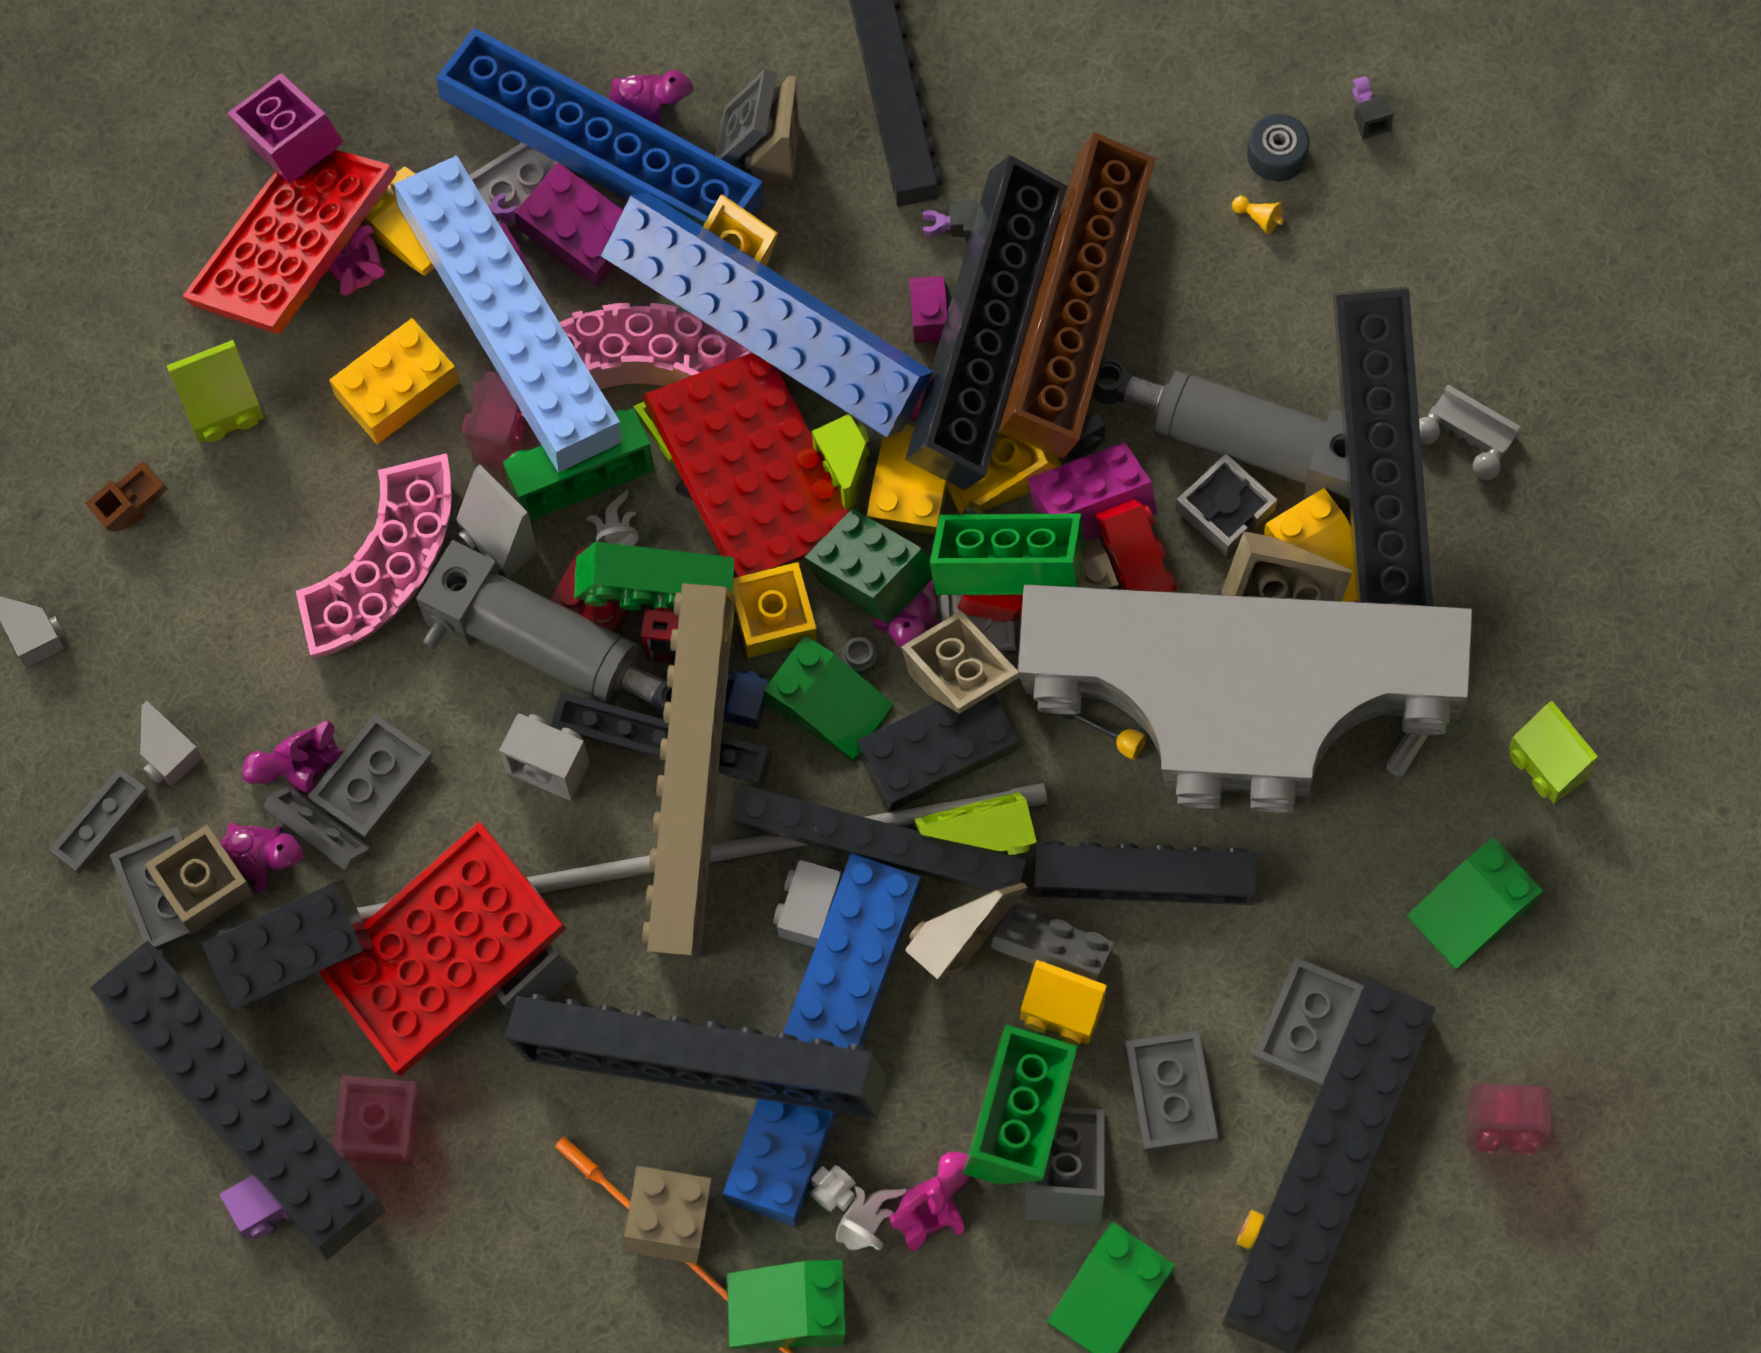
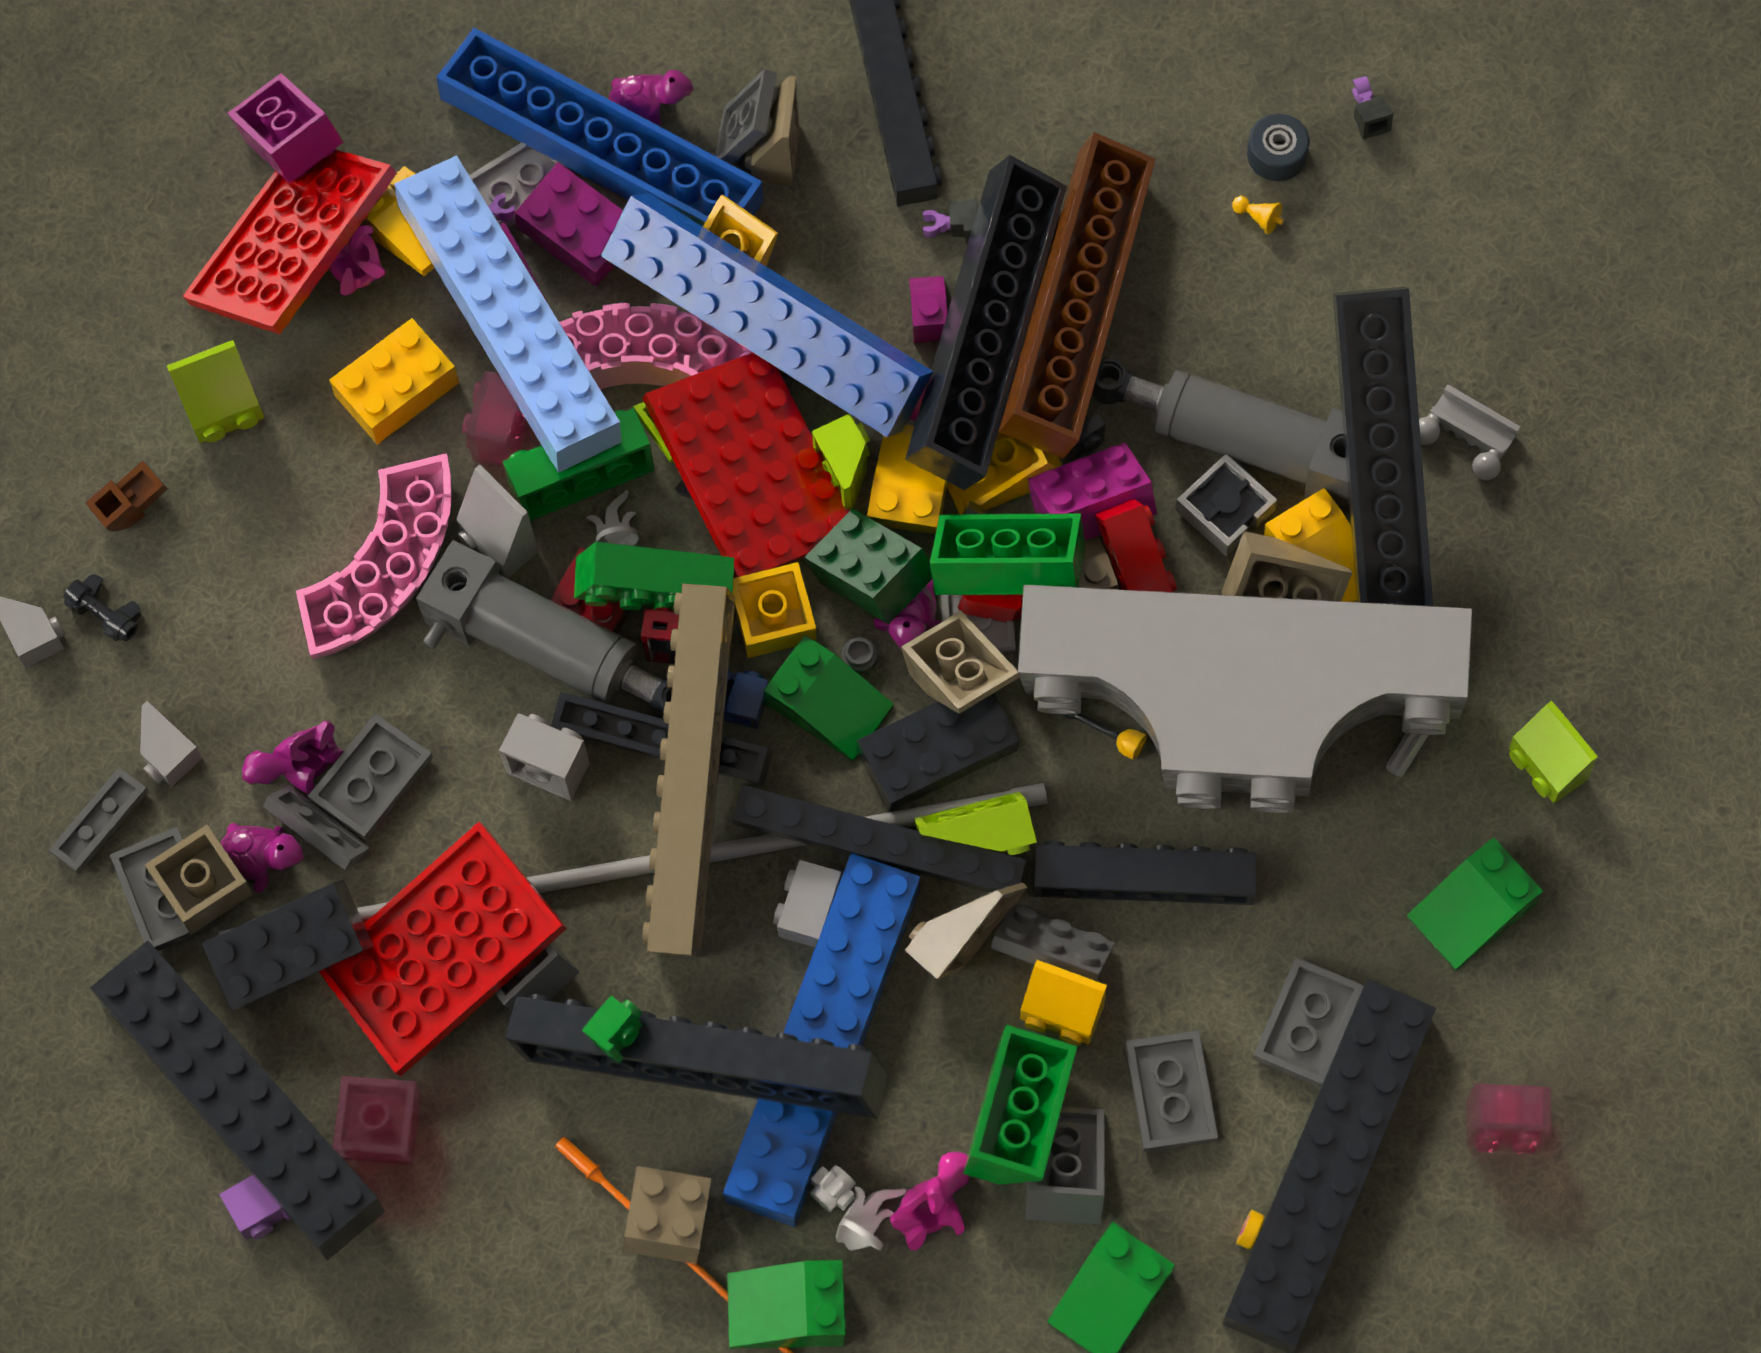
(117, 624): none -> black piece
(614, 1027): none -> green brick

